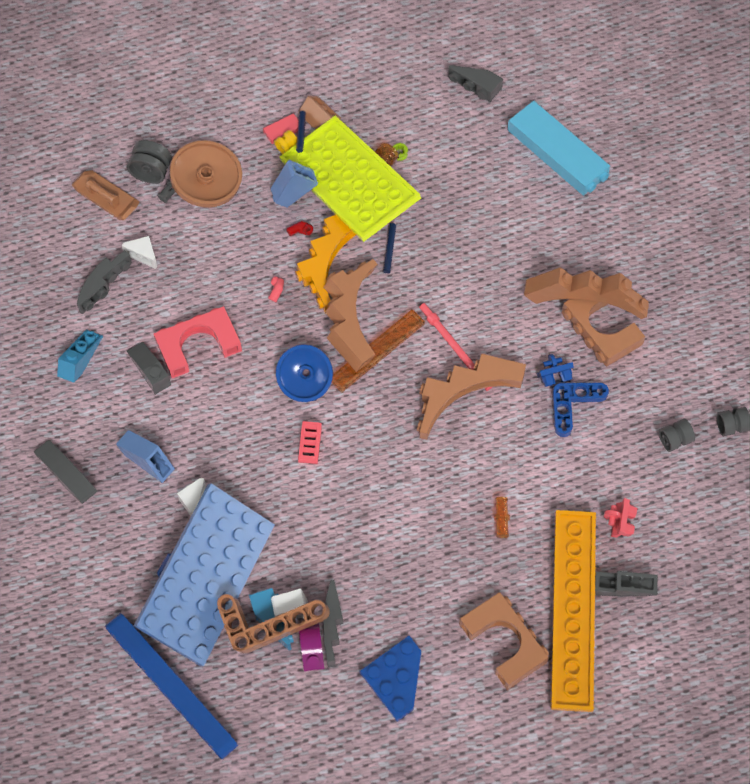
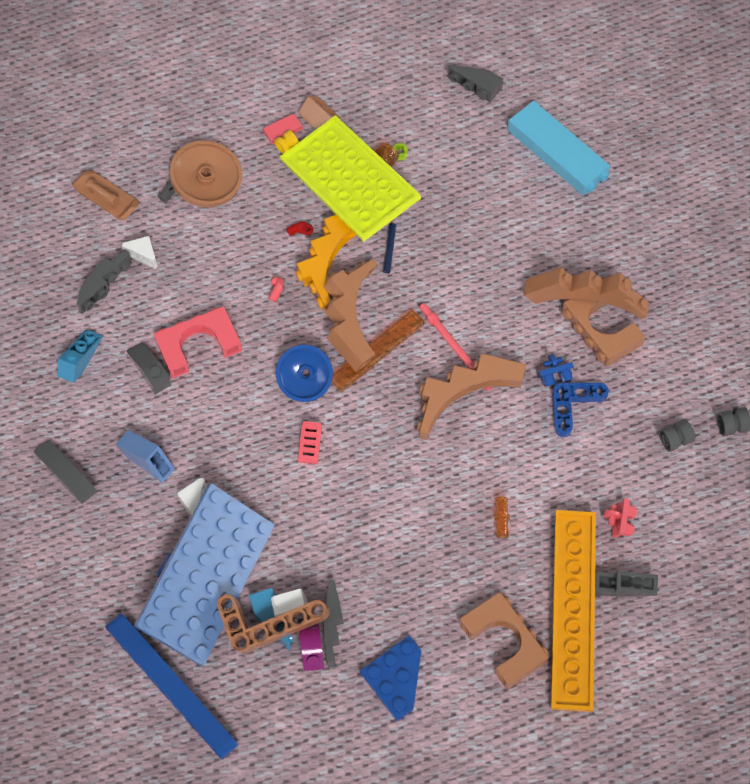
(149, 162): dark grey wheel -> none
(292, 183): medium blue slope -> none
(301, 131): dark blue bar -> none

